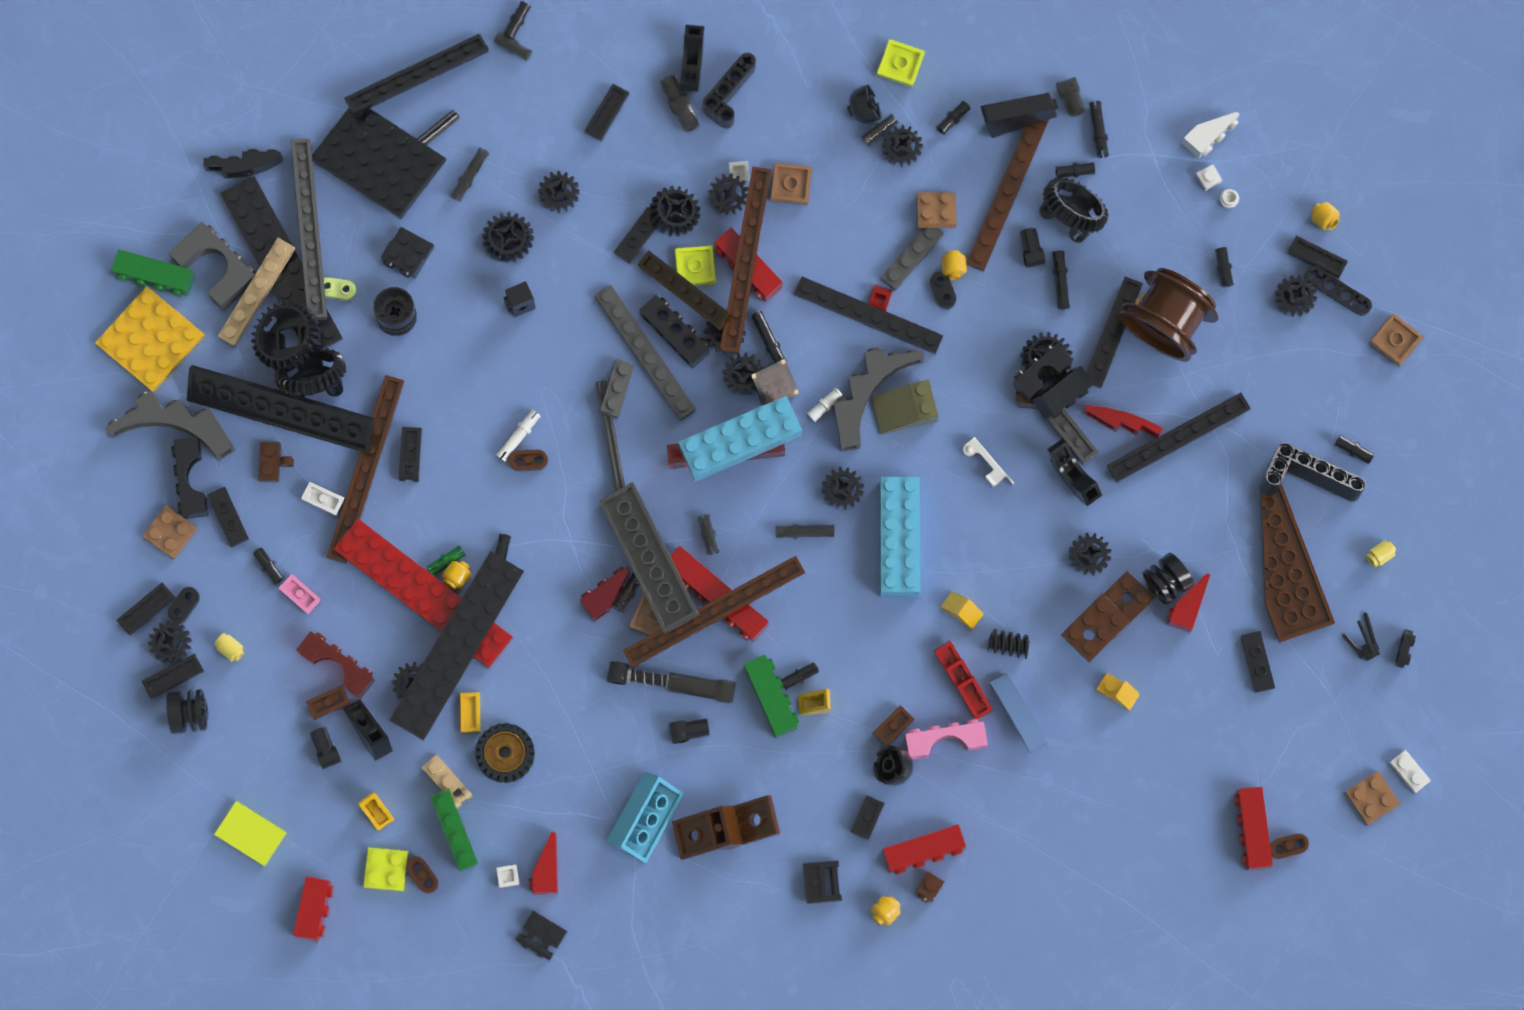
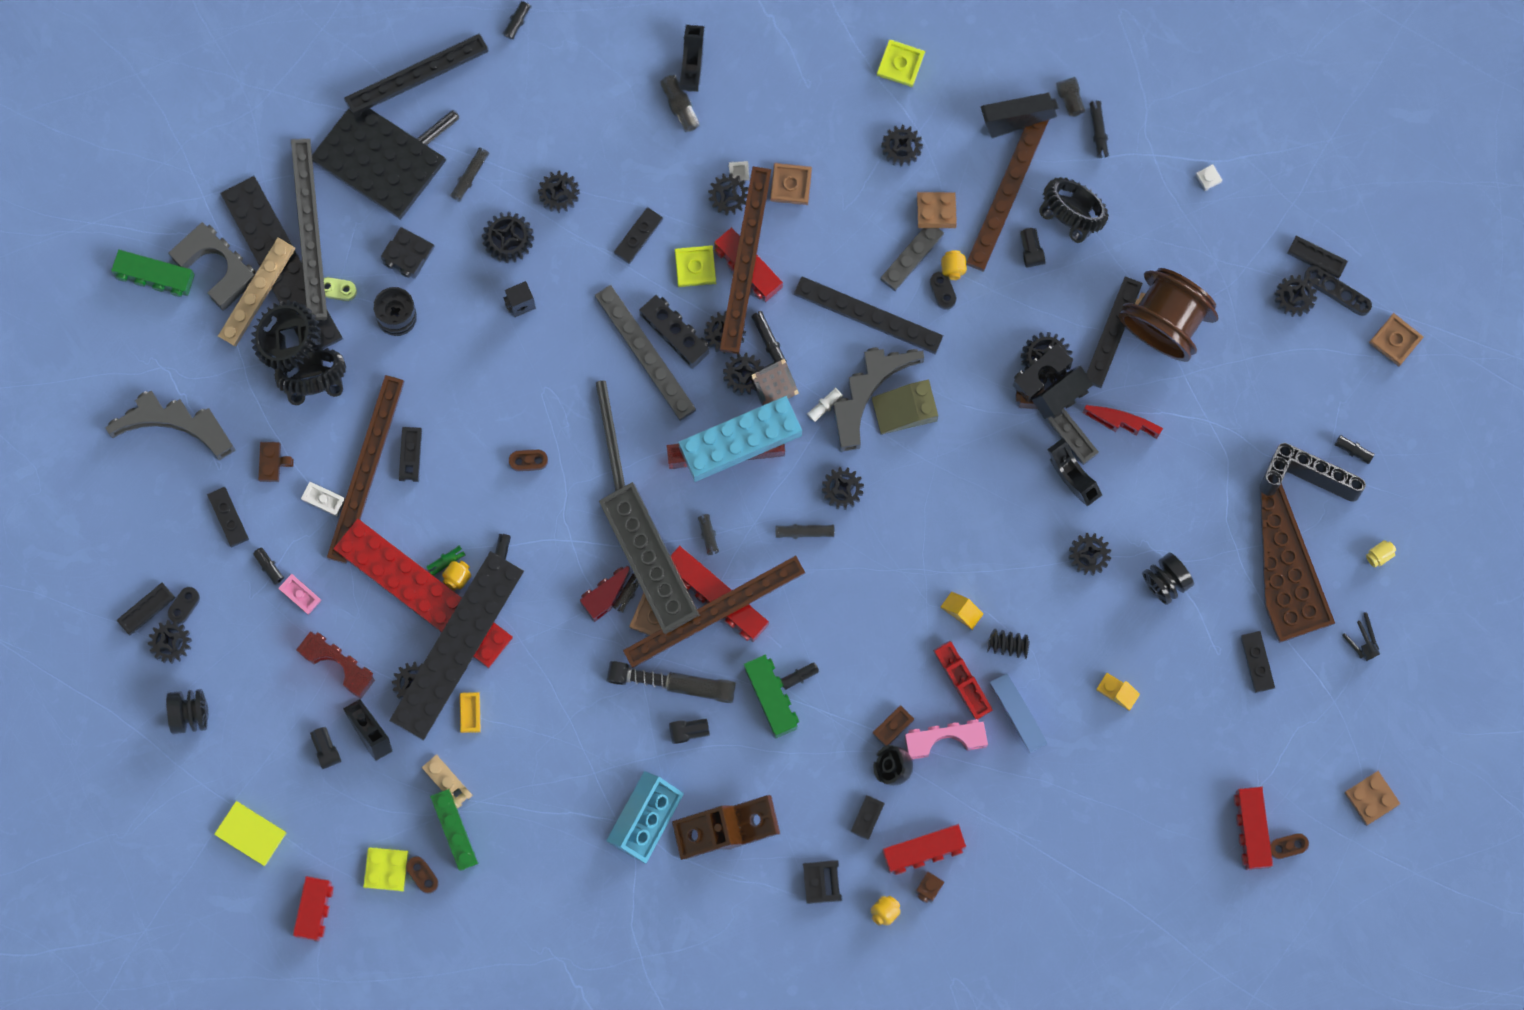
(150, 339): yellow plate -> none
(170, 532): medium nougat plate -> none
(173, 676): black plate -> none
(187, 454): black arch -> none
(229, 647): light yellow brick -> none
(250, 164): black slope -> none
(280, 409): black plate -> none
(328, 702): reddish brown plate -> none
(376, 811): yellow slope -> none
(508, 876): white plate -> none
(511, 767): wheel -> none
(512, 46): clear smoke pin -> none
(518, 435): white pin -> none
(543, 929): black plate -> none
(546, 871): red slope -> none
(607, 112): black plate -> none
(616, 388): dark grey plate -> none
(683, 223): black gear -> none
(684, 290): dark brown plate -> none
(732, 87): black beam -> none
(814, 702): yellow slope -> none
(863, 105): black cylinder -> none
(879, 129): clear smoke pin -> none
(880, 297): red slope -> none
(900, 536): medium azure brick -> none
(953, 117): black pin -> none
(997, 475): white piece -> none
(1061, 279): black pin -> none
(1075, 170): black pin -> none
(1107, 616): reddish brown bracket -> none
(1178, 437): black plate -> none
(1186, 609): red slope -> none
(1204, 135): white slope -> none
(1224, 267): black pin -> none
(1229, 198): white plate -> none
(1325, 216): yellow head -> none
(1406, 641): black plate -> none
(1410, 771): white plate -> none

